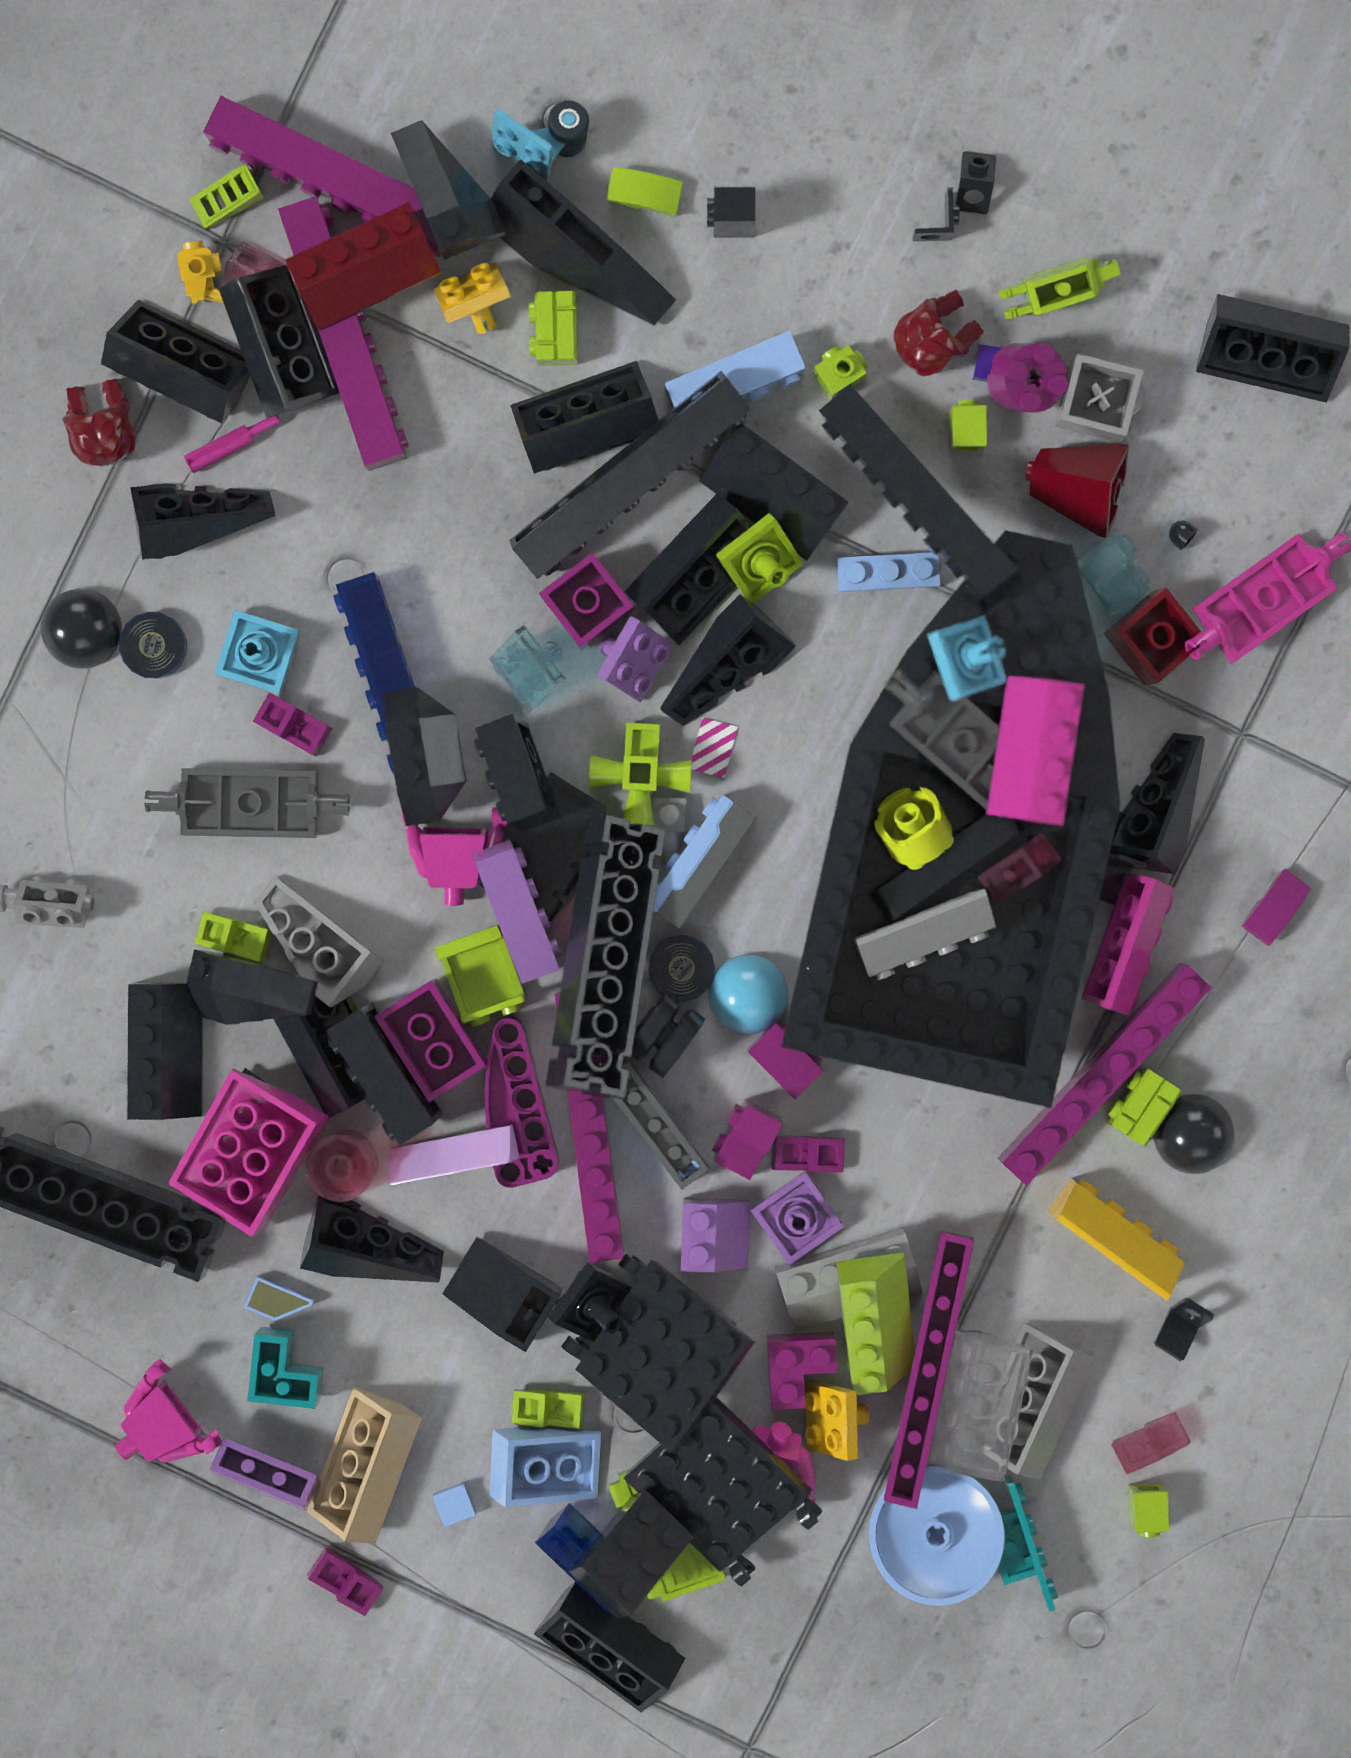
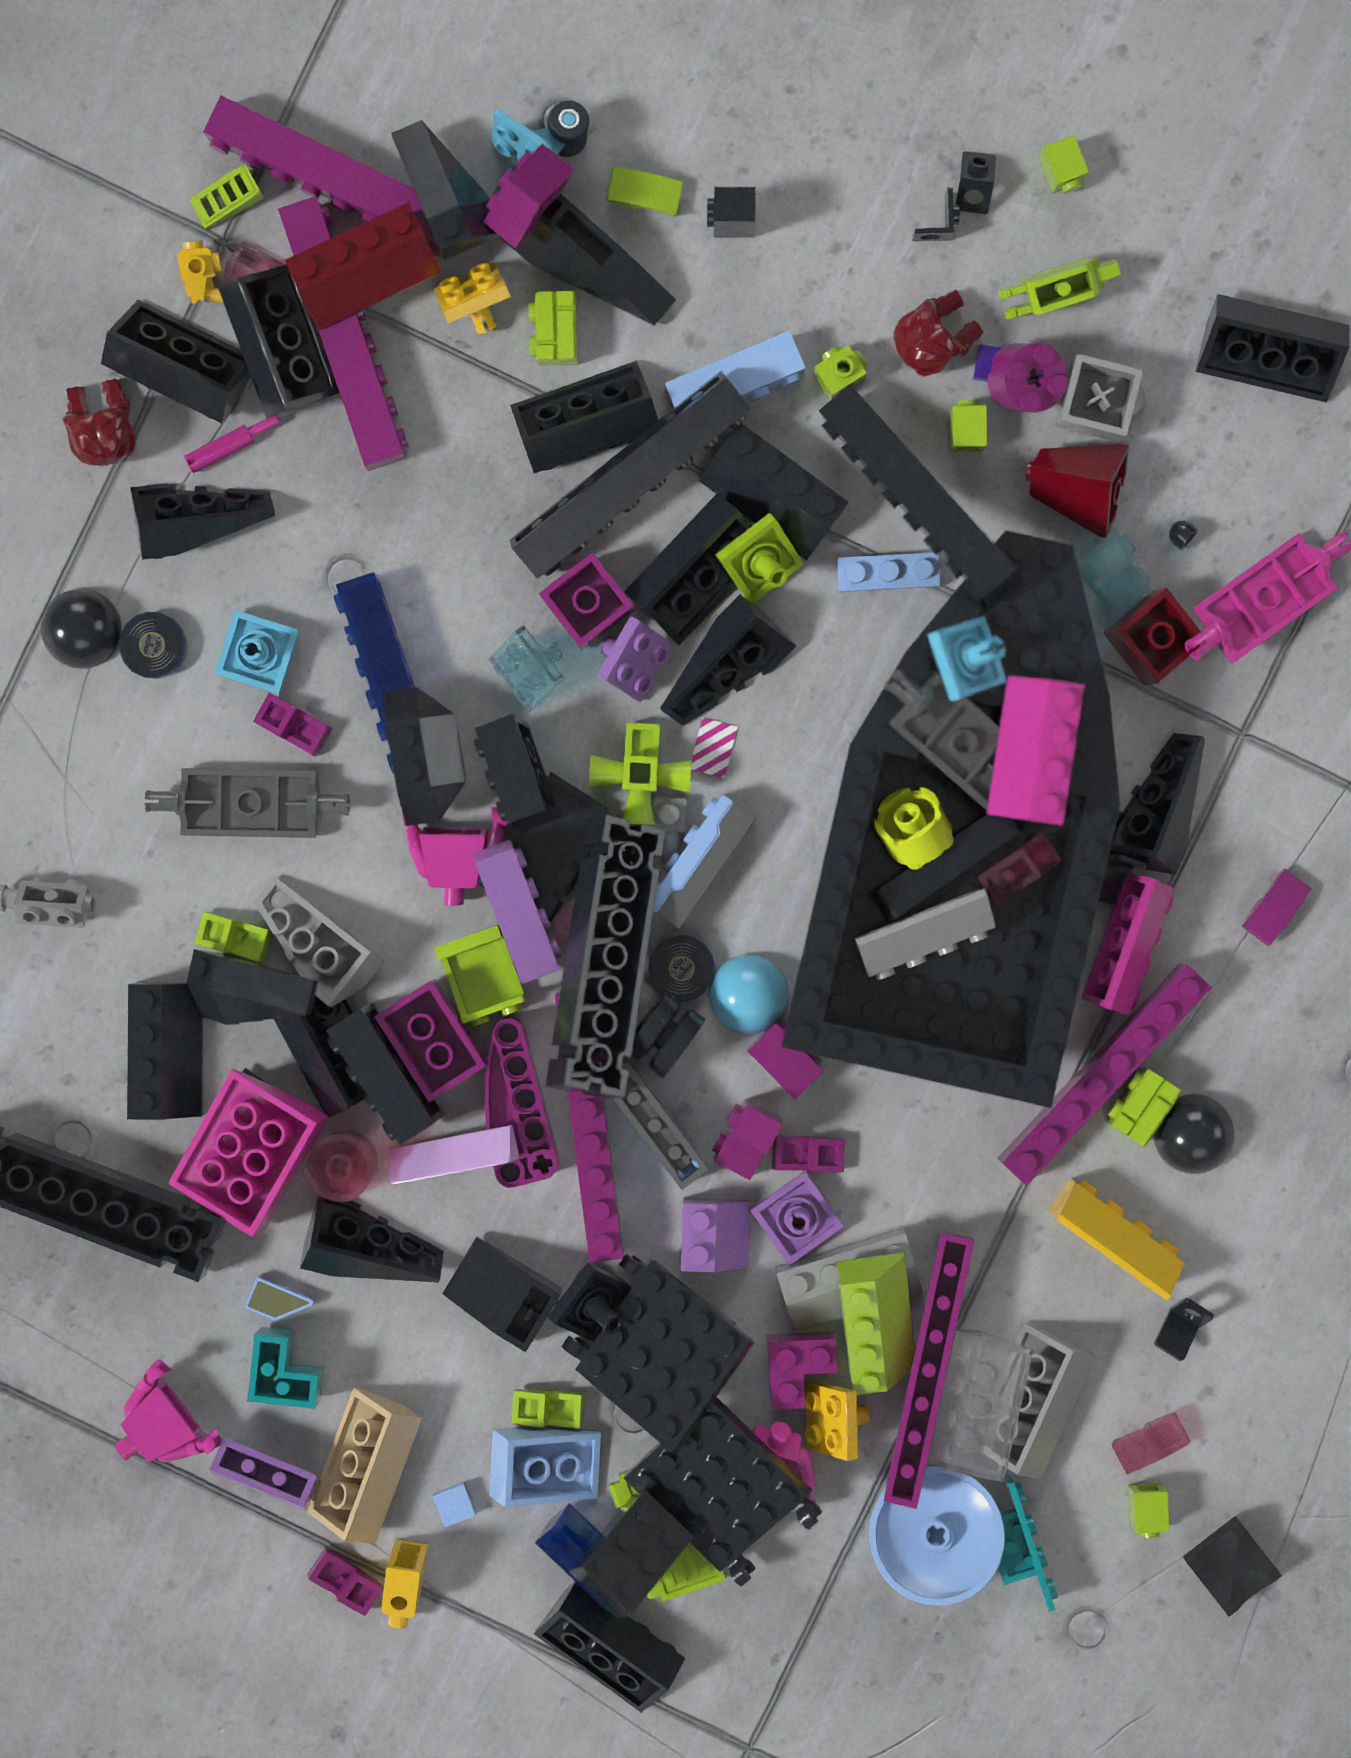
(403, 1582): none -> yellow torso
(526, 194): none -> magenta brick
(1064, 165): none -> lime brick
(1231, 1565): none -> black brick

